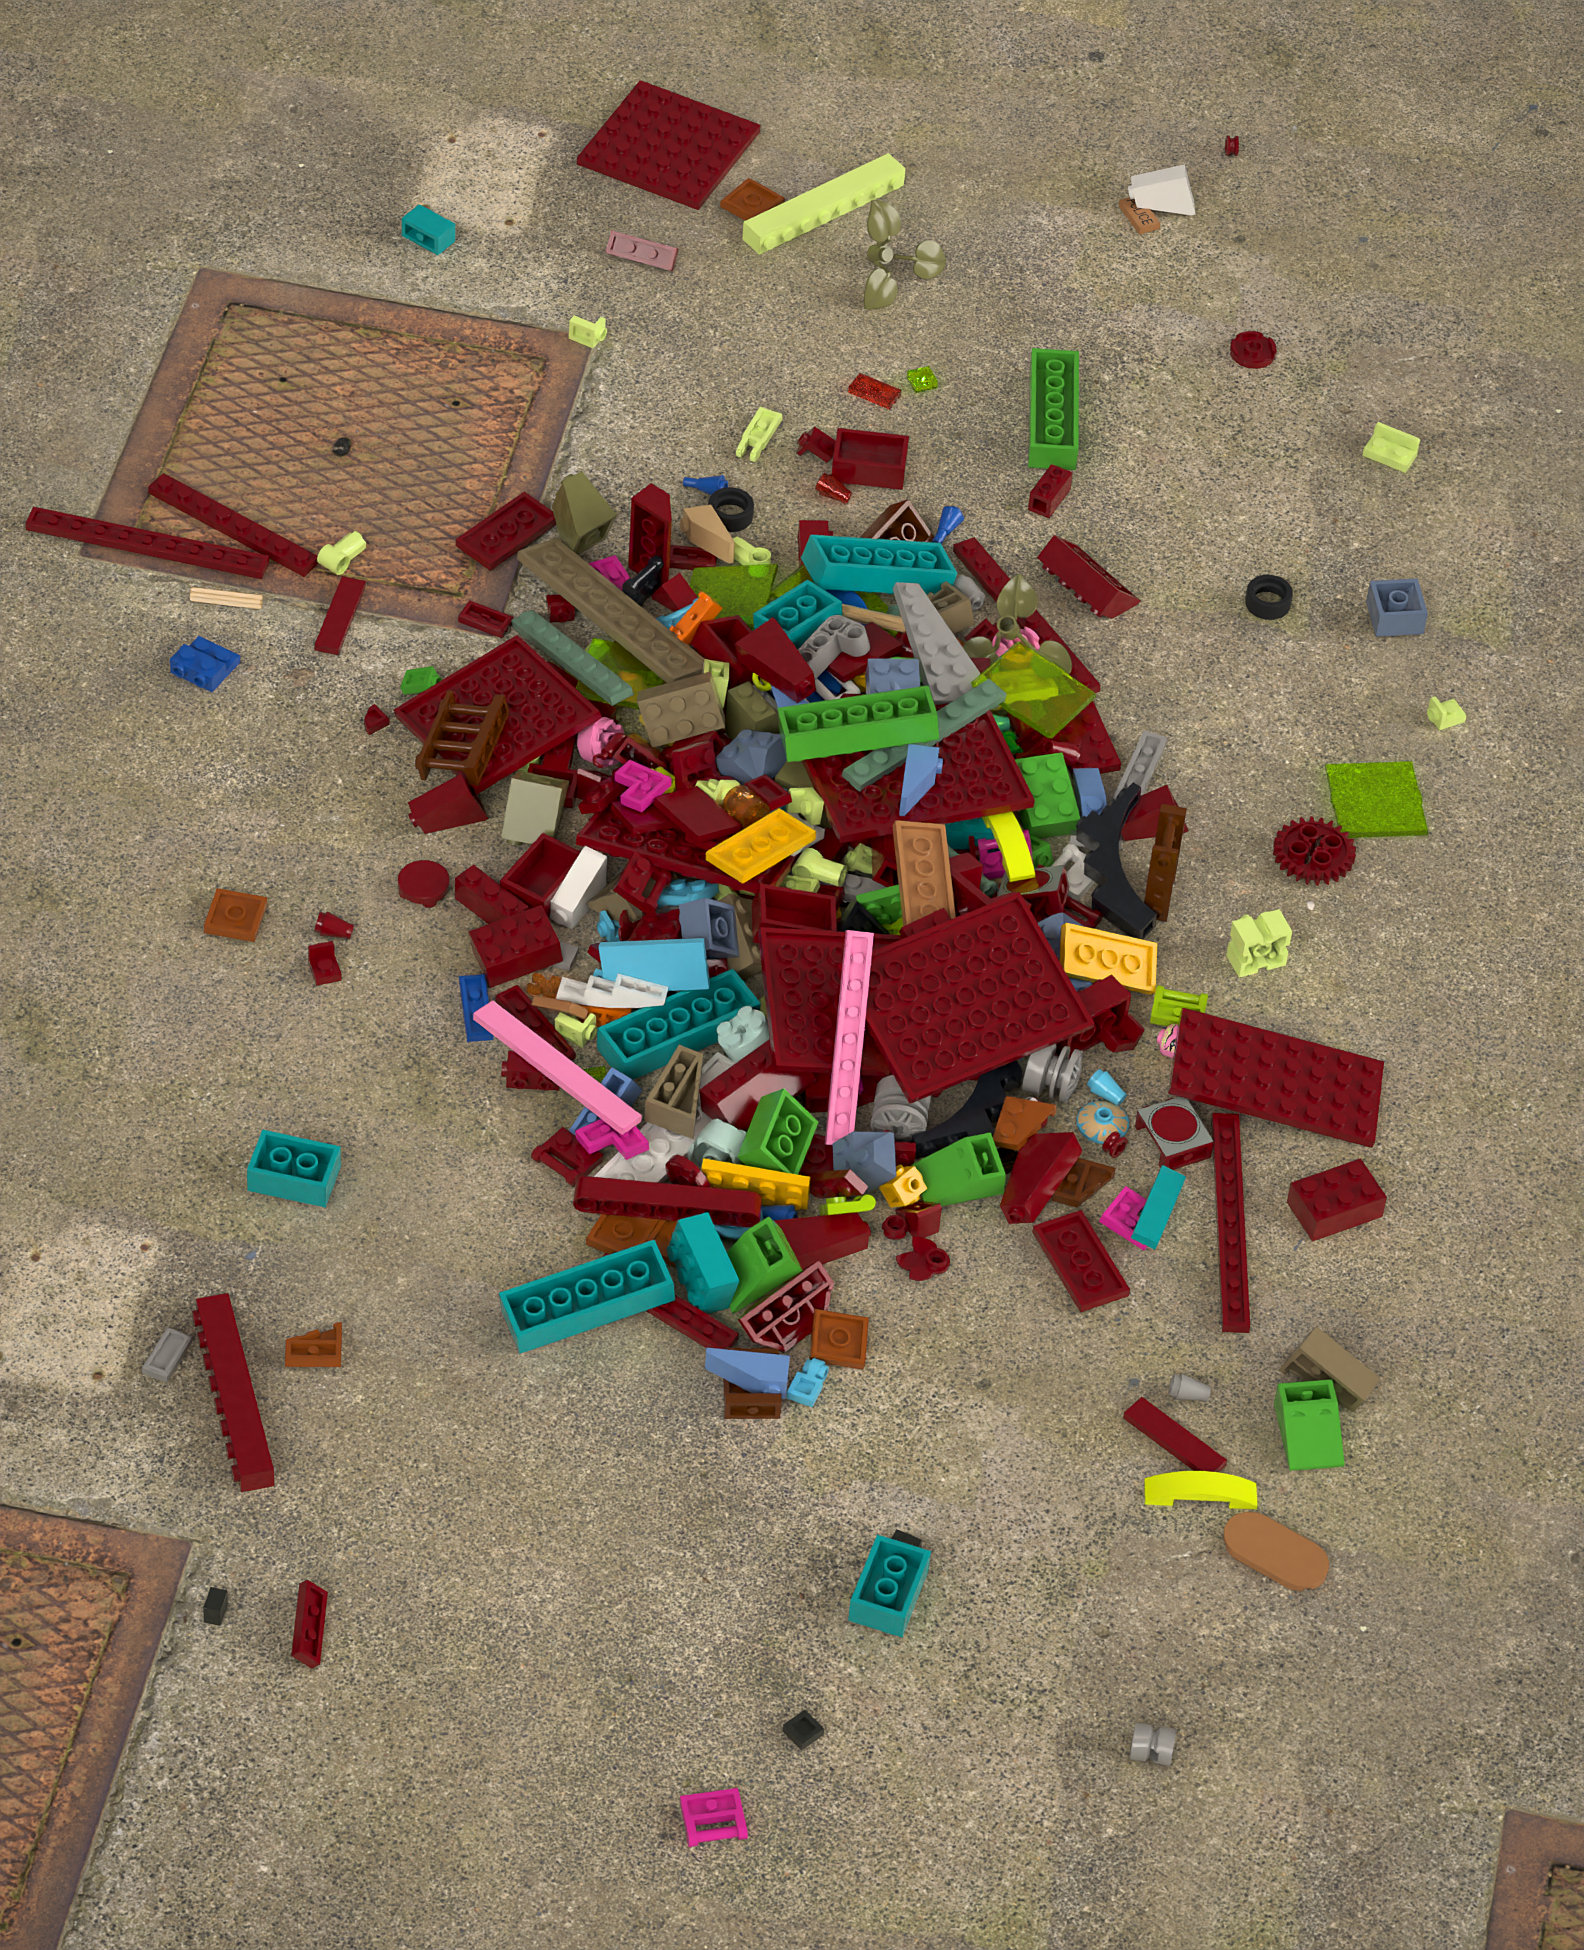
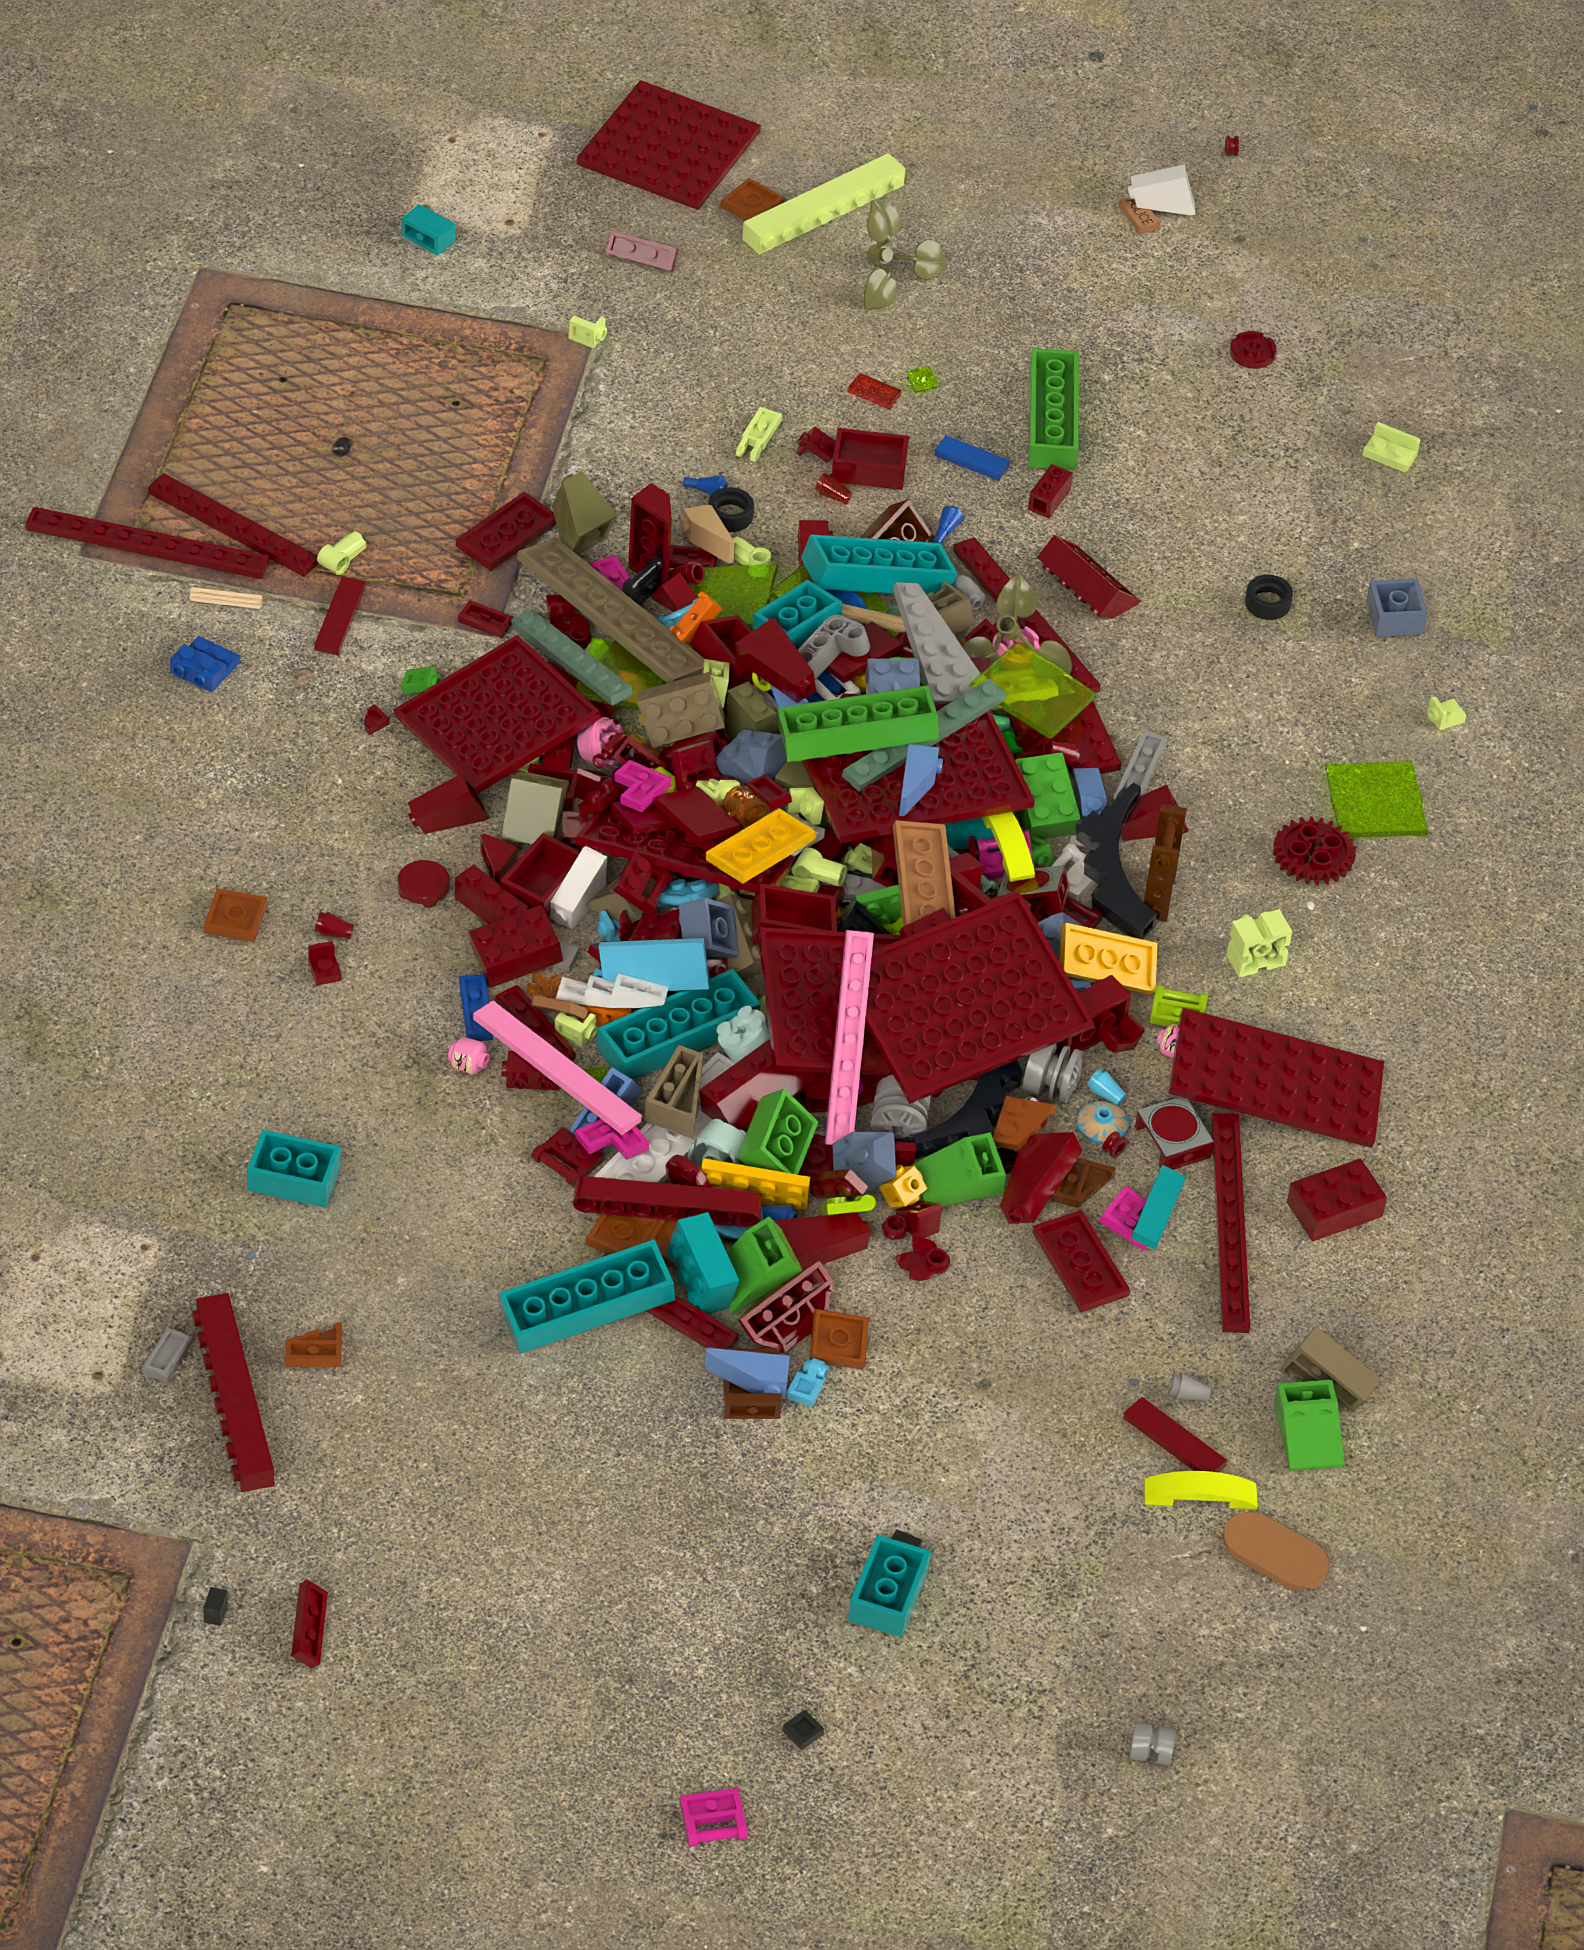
(468, 1055): none -> bright pink head
(479, 750): reddish brown fence -> none
(497, 856): none -> dark red slope
(571, 826): none -> dark red bracket
(576, 631): none -> dark red plate
(691, 571): none -> dark red cone
(972, 458): none -> blue tile

